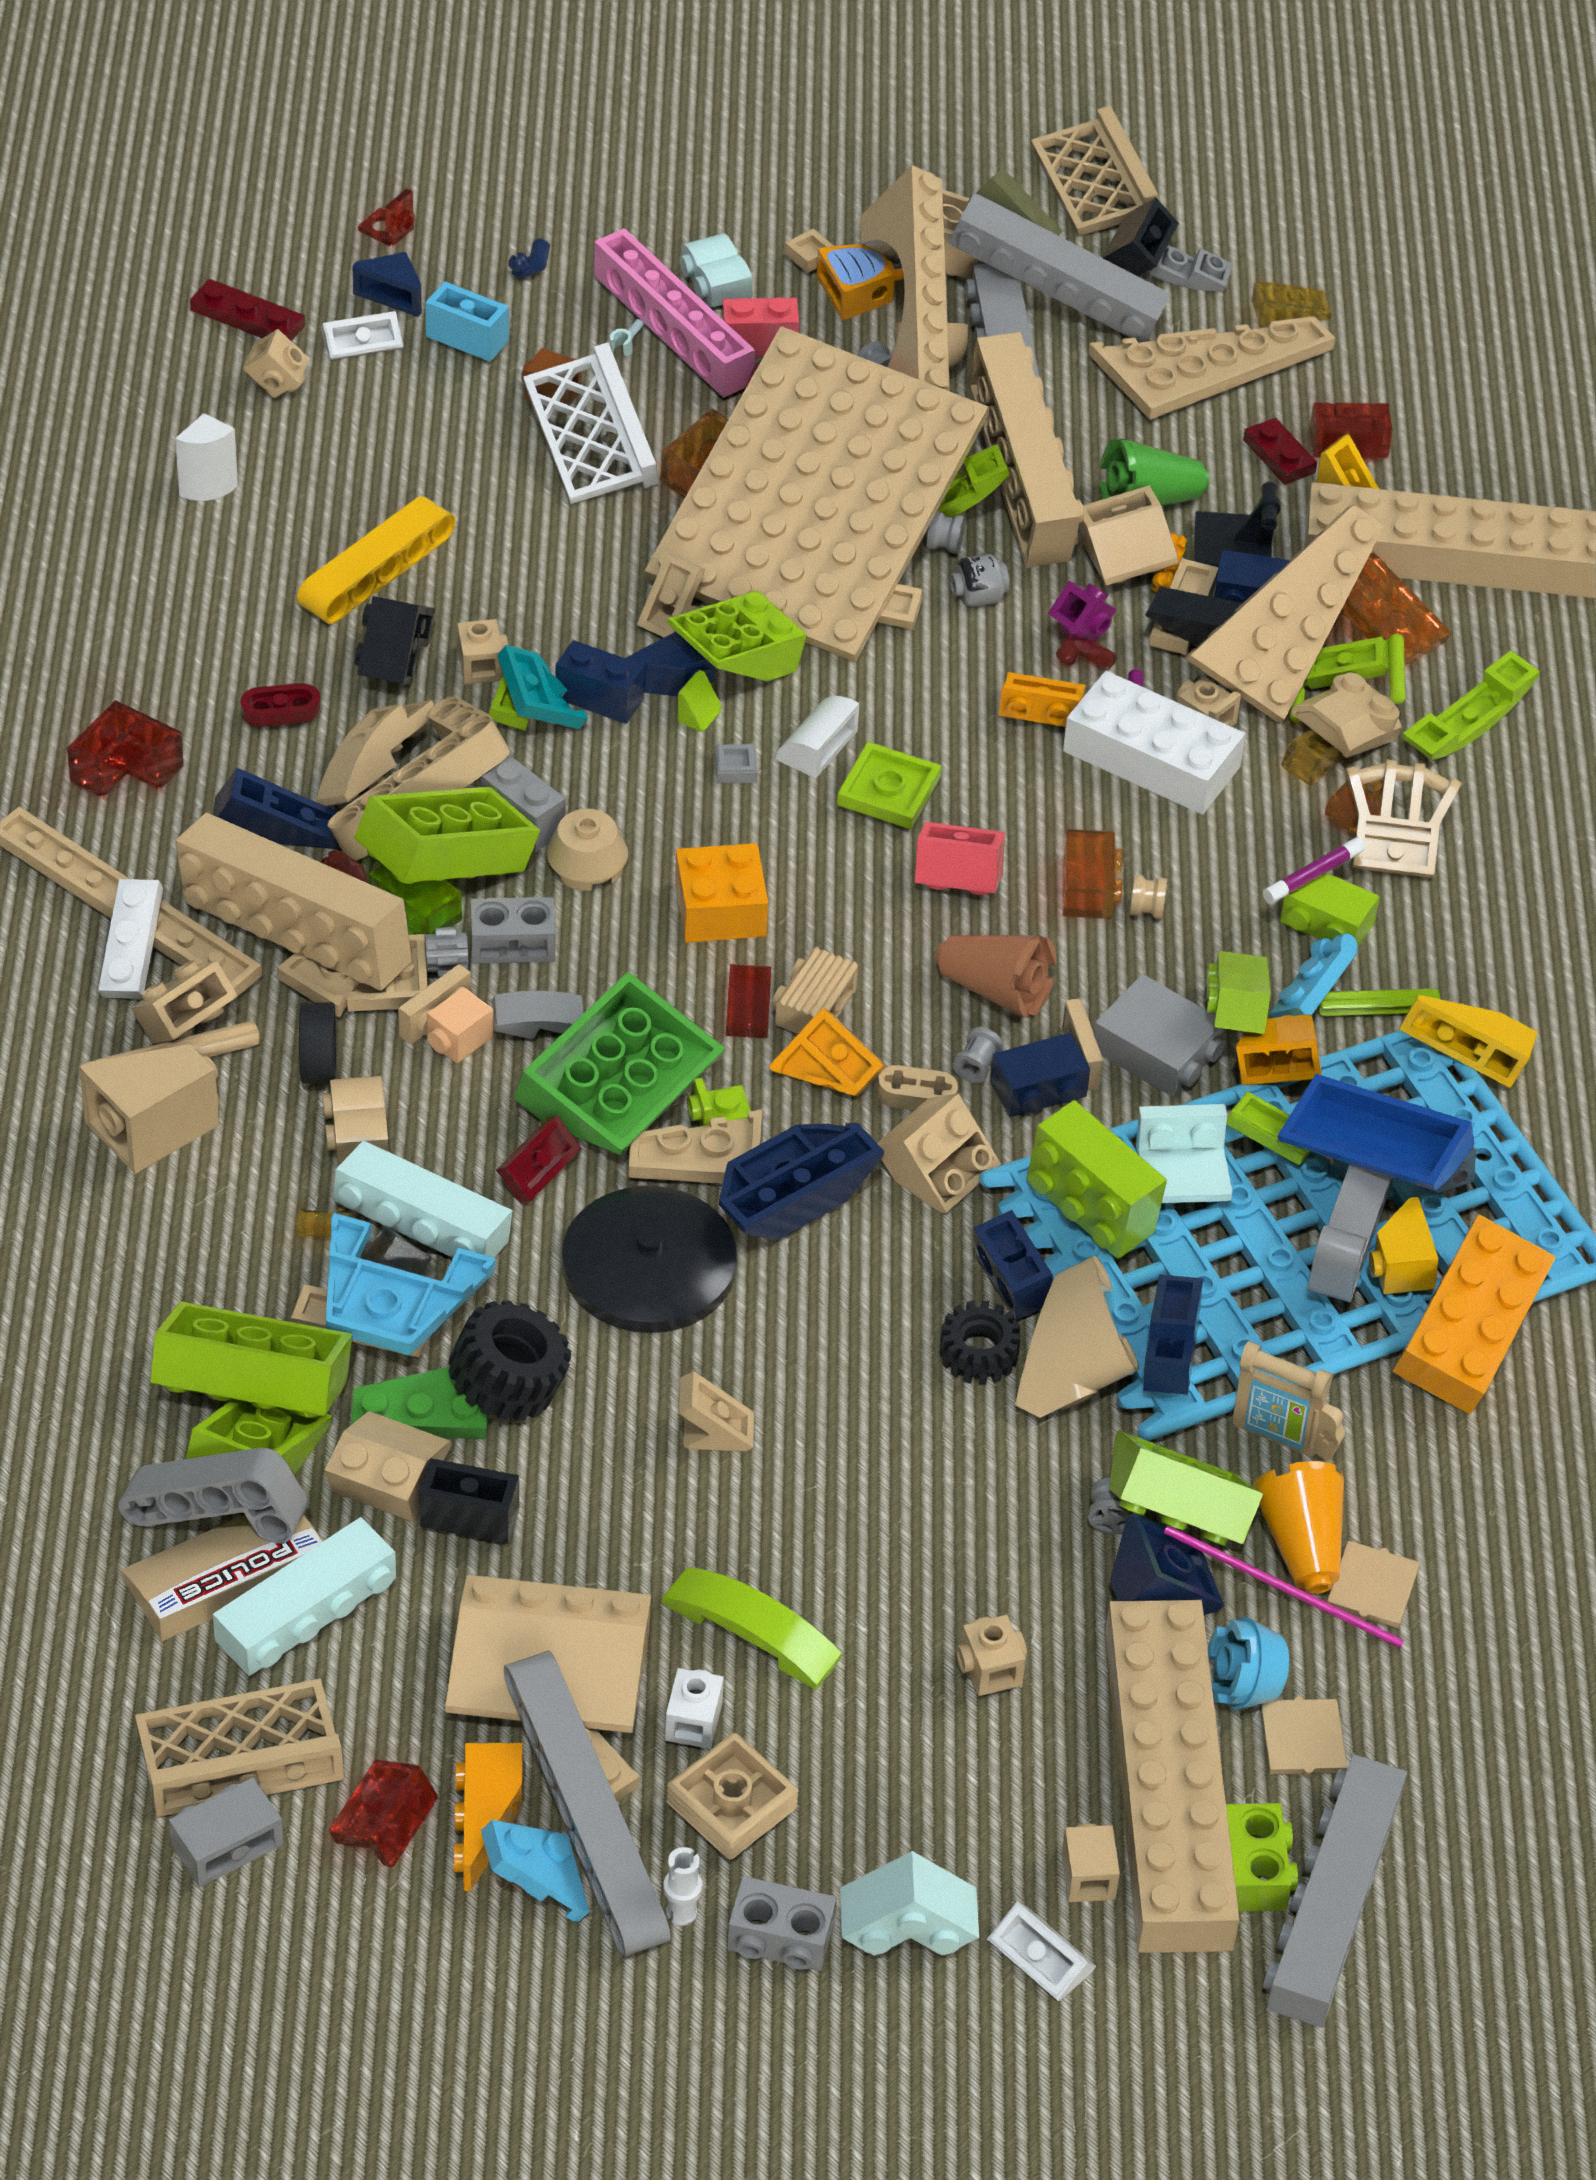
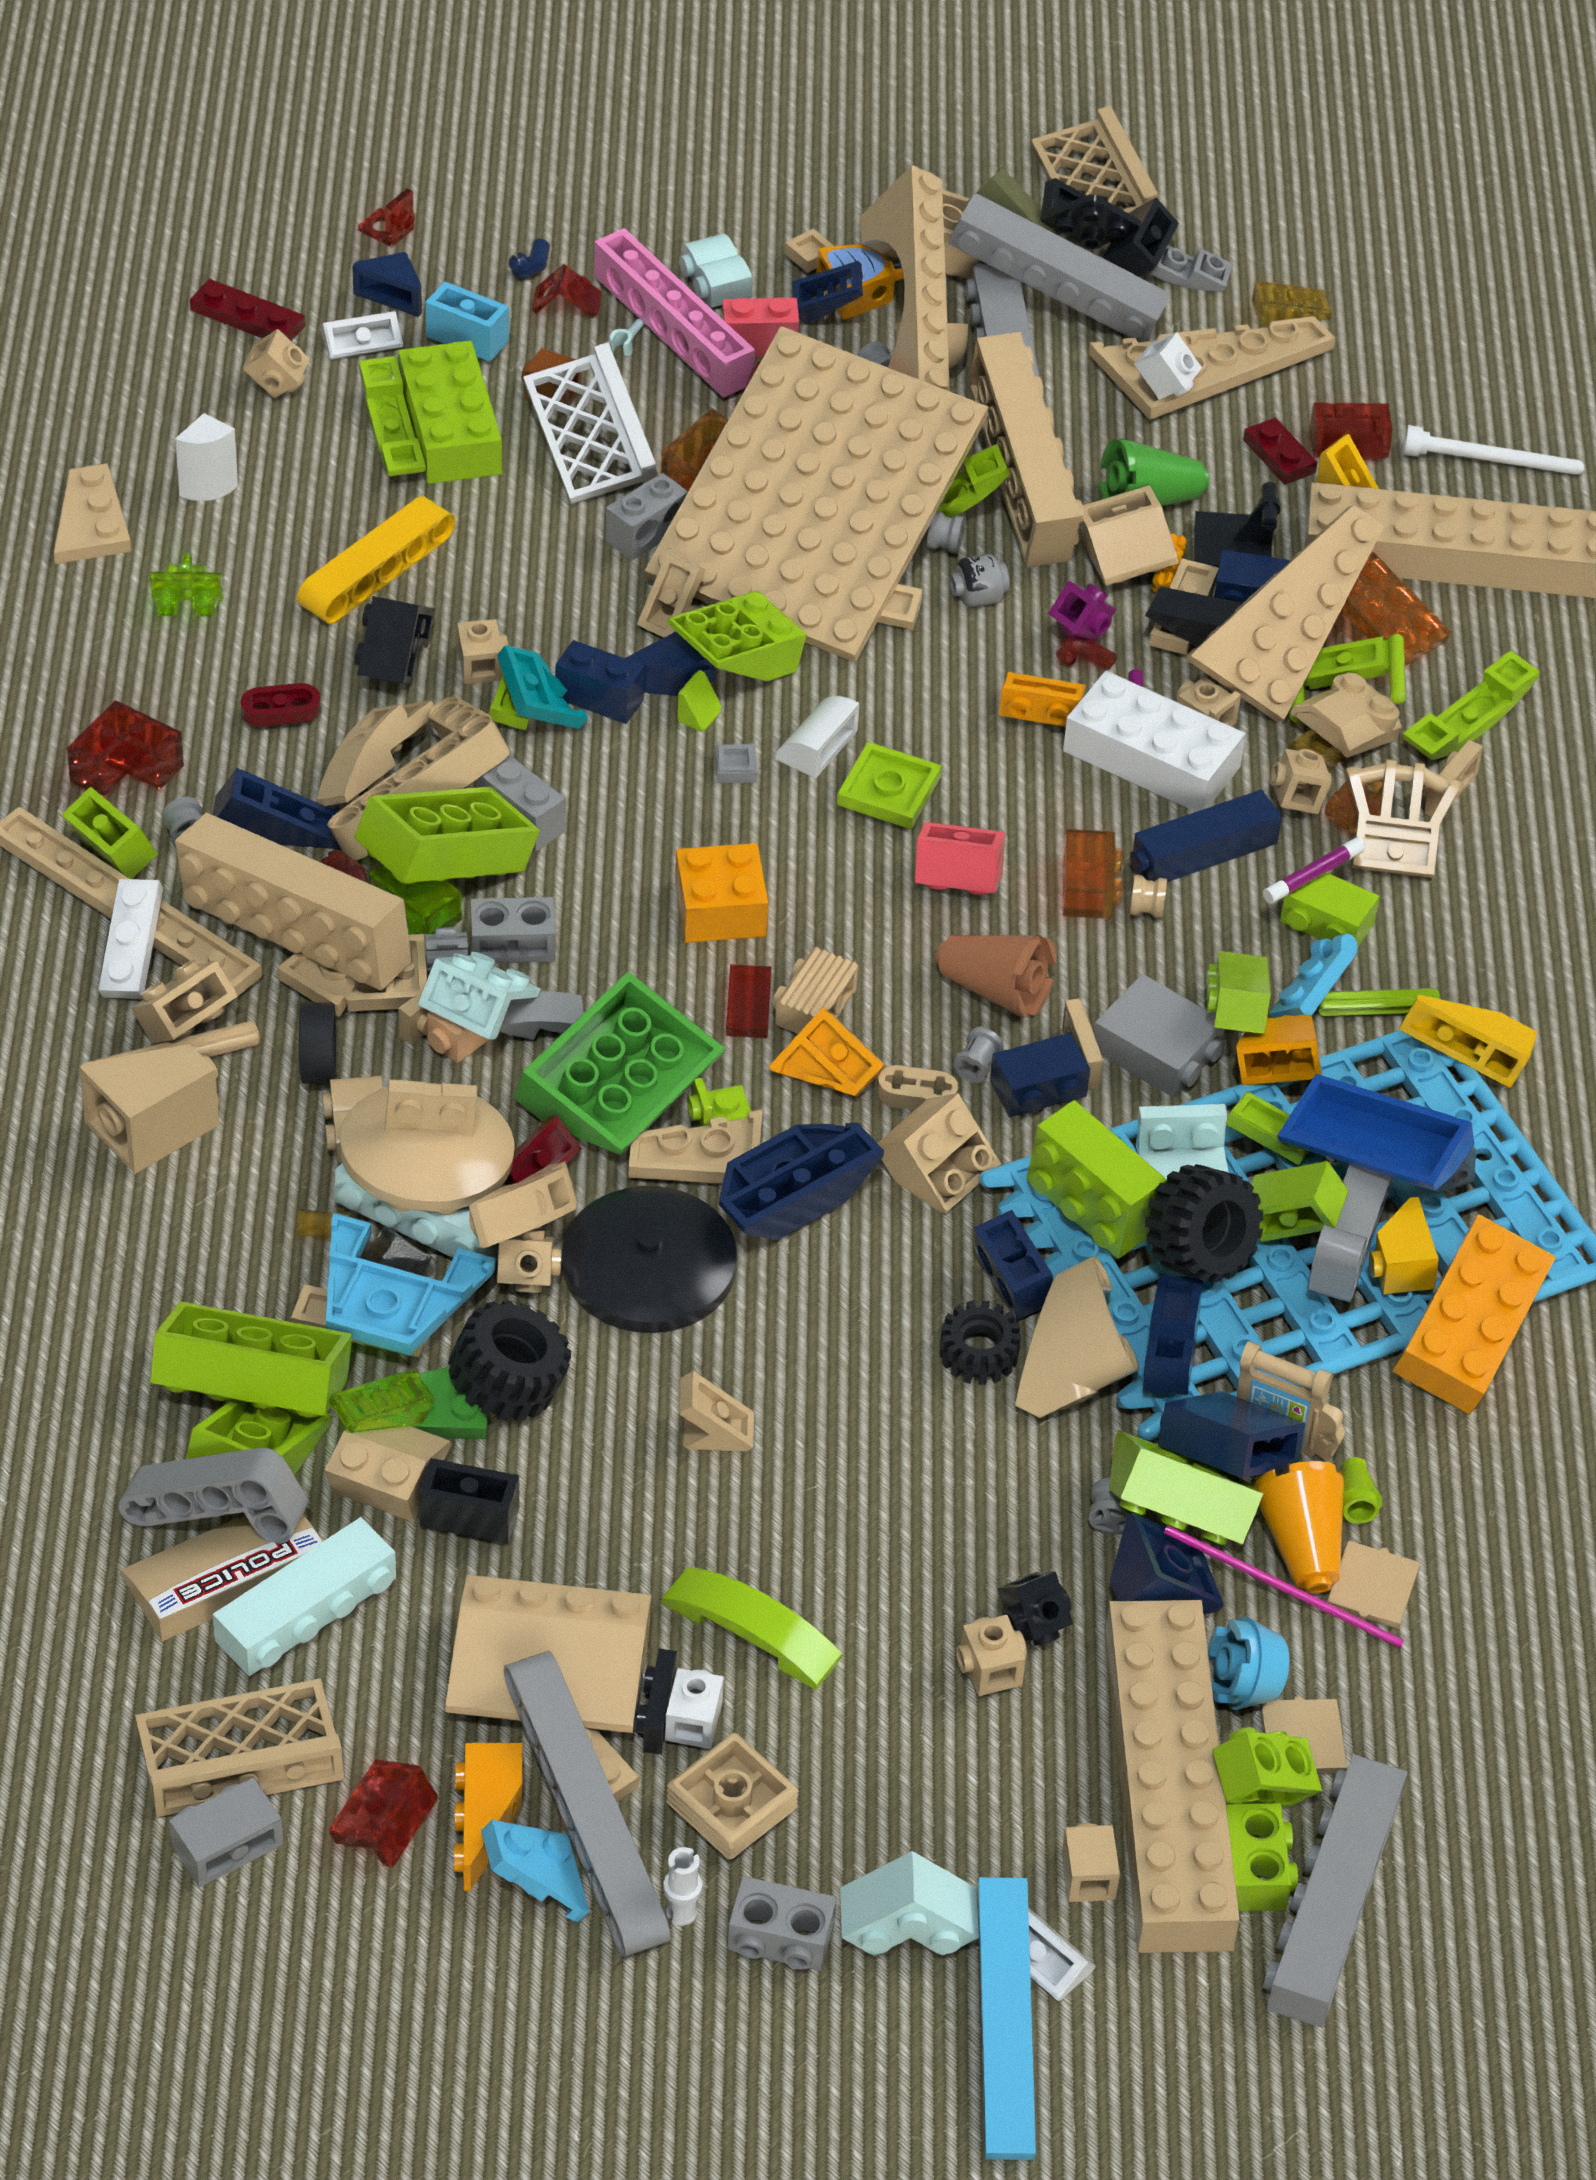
(90, 517): none -> tan wing
(109, 833): none -> lime brick
(181, 815): none -> light grey wheel
(186, 583): none -> clear neon green hips
(390, 417): none -> lime slope
(404, 1389): none -> clear neon green slope
(426, 1146): none -> tan bracket
(450, 412): none -> lime brick
(474, 992): none -> light aqua bracket
(515, 1271): none -> tan brick
(523, 1205): none -> tan slope
(572, 287): none -> clear red bracket
(587, 849): tan cone -> none
(643, 516): none -> light grey brick
(659, 1684): none -> black plate
(815, 285): none -> dark blue slope
(1006, 2019): none -> medium azure tile
(1037, 1606): none -> black brick
(1084, 216): none -> black bracket
(1168, 366): none -> white brick
(1179, 1219): none -> black tyre
(1206, 837): none -> dark blue brick
(1231, 1434): none -> dark blue brick
(1266, 1768): none -> lime brick
(1299, 1200): none -> lime brick
(1301, 780): none -> tan brick
(1361, 1495): none -> lime cone
(1420, 442): none -> white piece
(1460, 766): none -> tan plate

